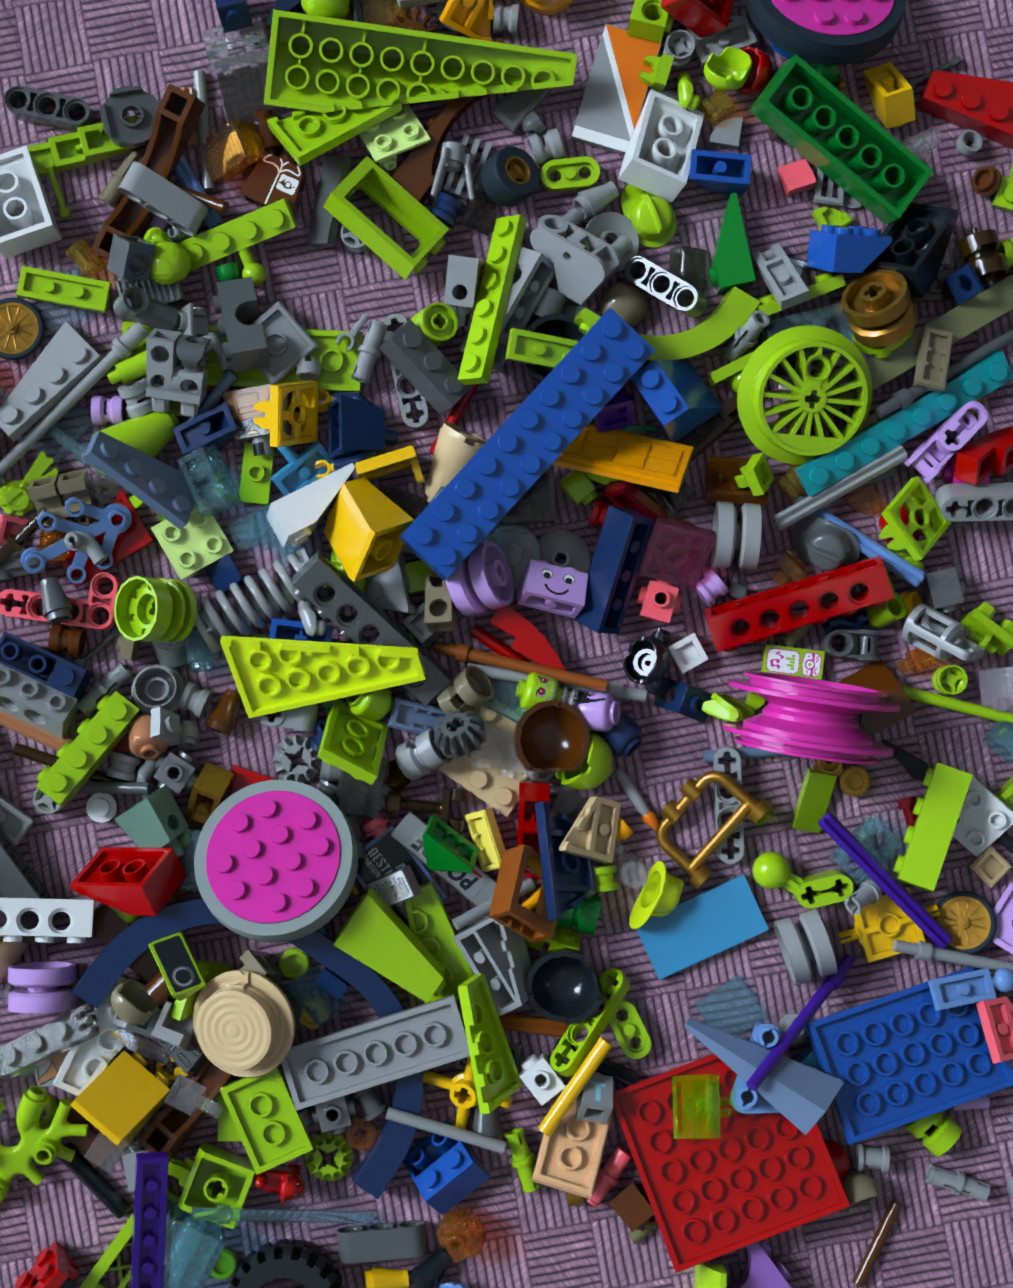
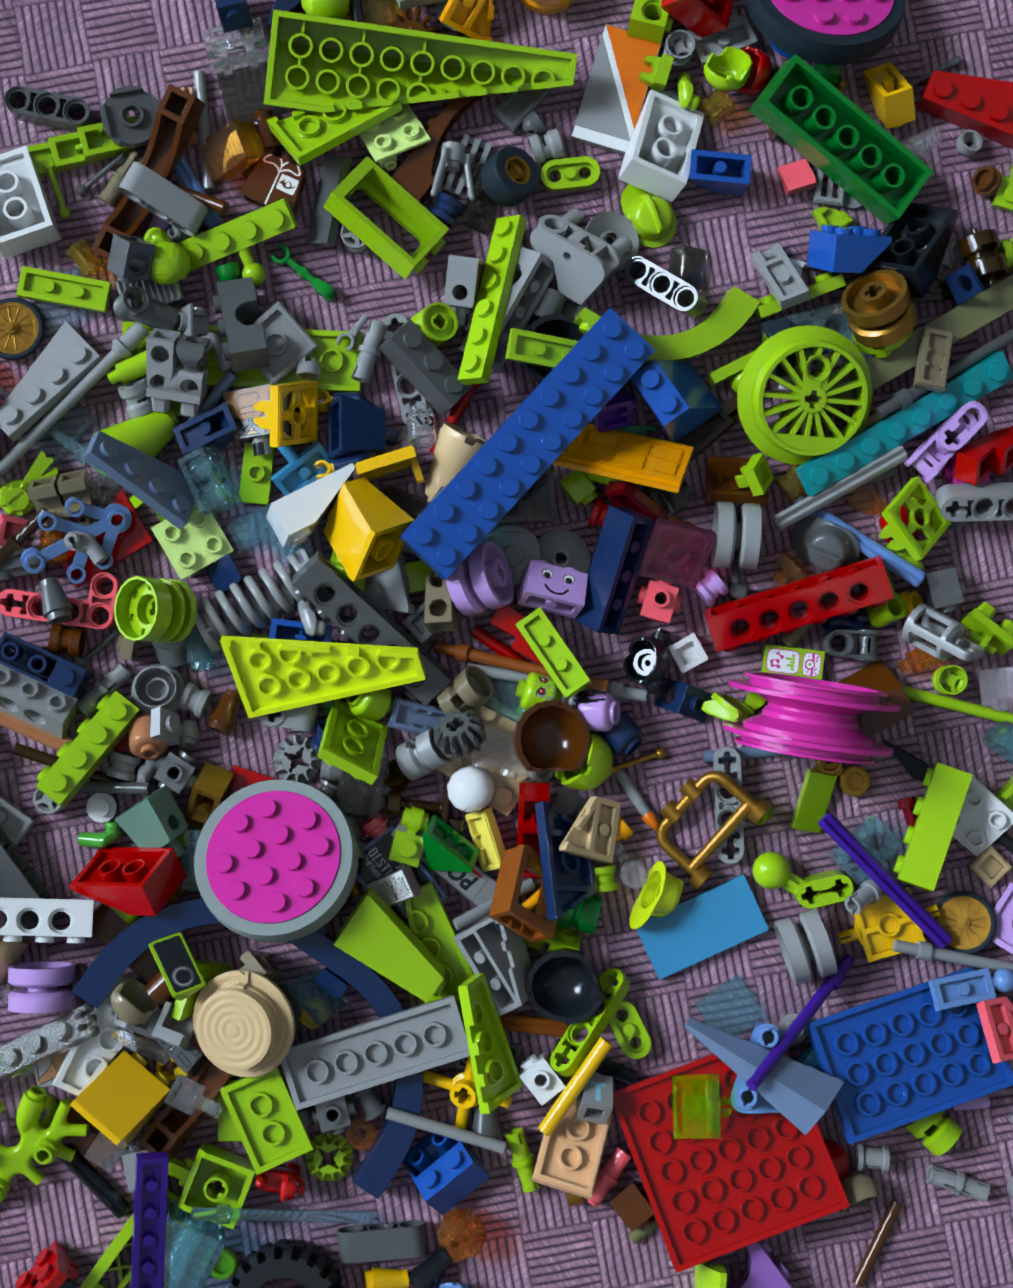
(103, 839): none -> bright green arm
(108, 410): lavender wheel -> none
(119, 158): none -> dark grey hinge
(294, 963): lime tile -> none
(320, 286): none -> green piece
(407, 846): none -> lime plate
(420, 427): none -> clear piece
(471, 788): none -> white hair
(506, 18): light grey wheel -> none
(553, 653): none -> lime plate
(594, 200): light grey cone -> none
(626, 301): dark tan hair -> none
(659, 753): none -> pearl gold hinge
(727, 133): light grey tile -> none
(731, 258): green slope -> none
(746, 335): light grey pin -> none

